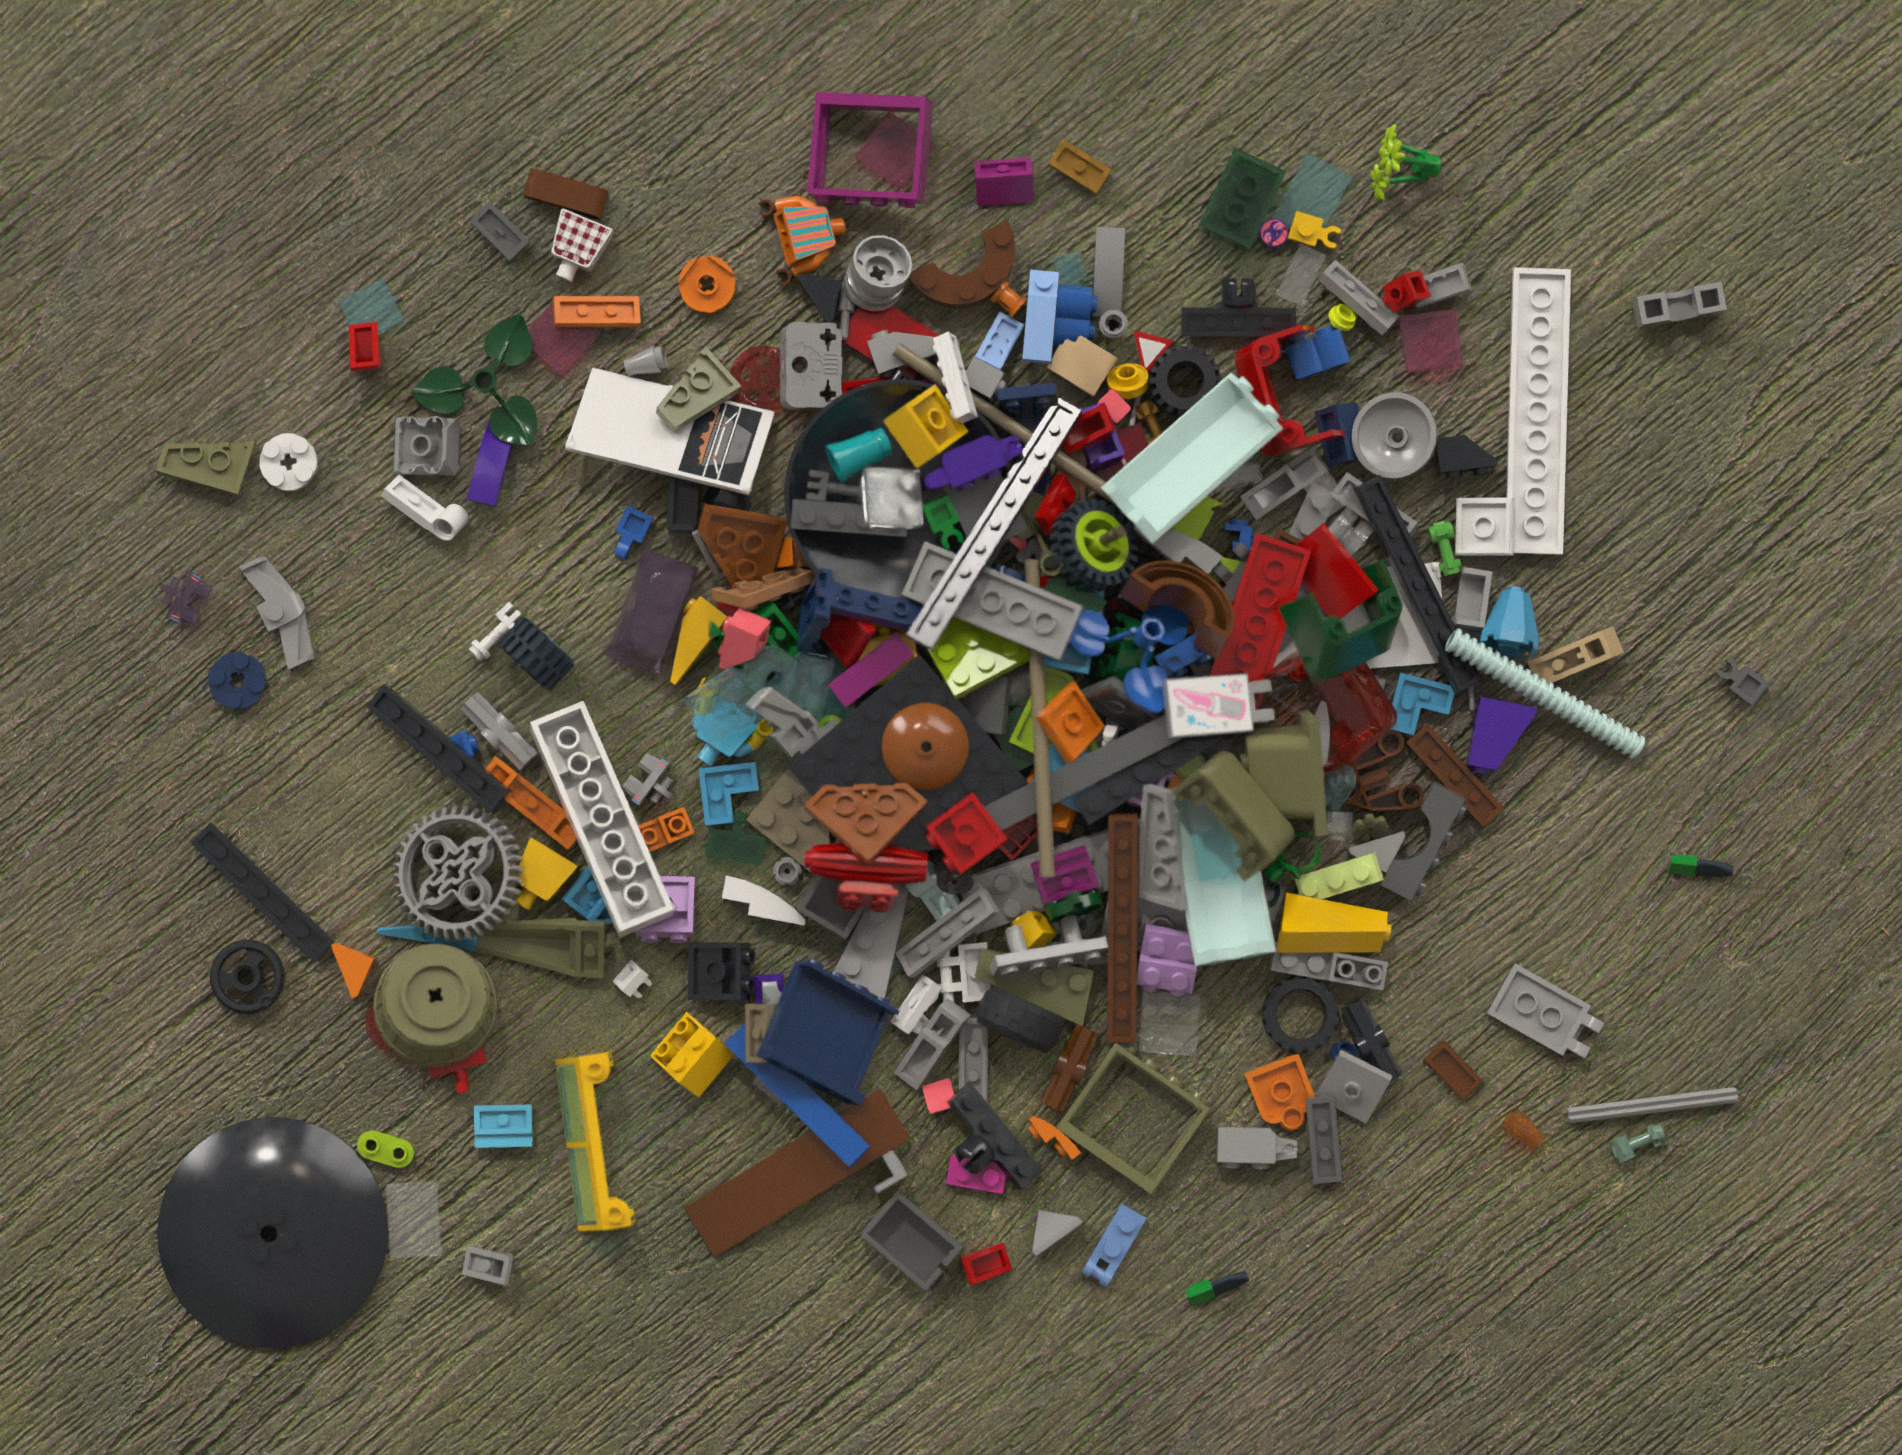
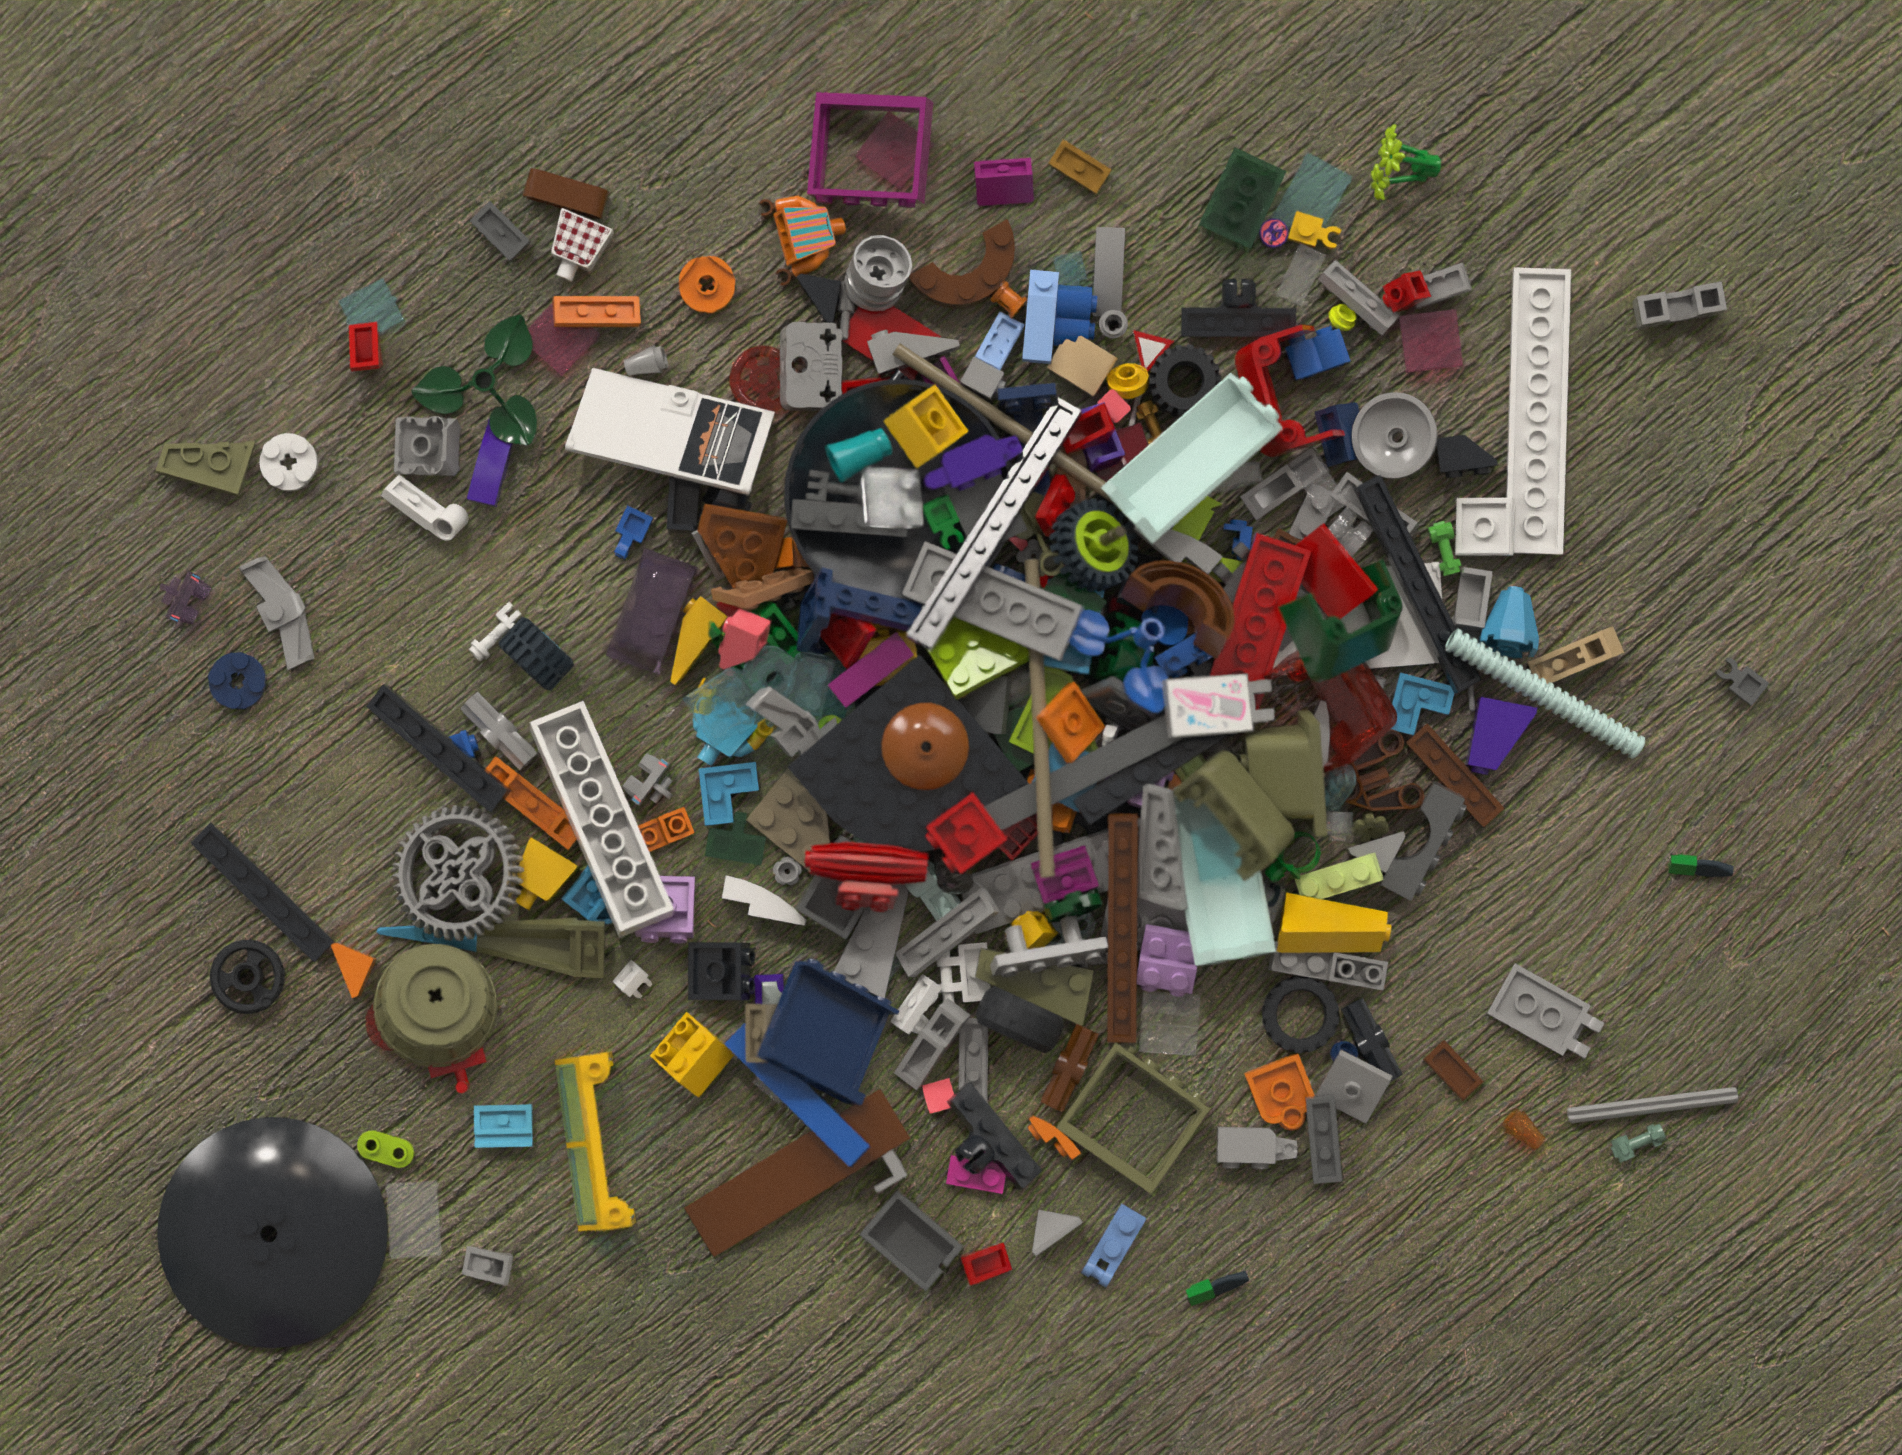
(698, 392): wing -> none
(866, 814): dark orange plate -> none
(954, 377): white piece -> none

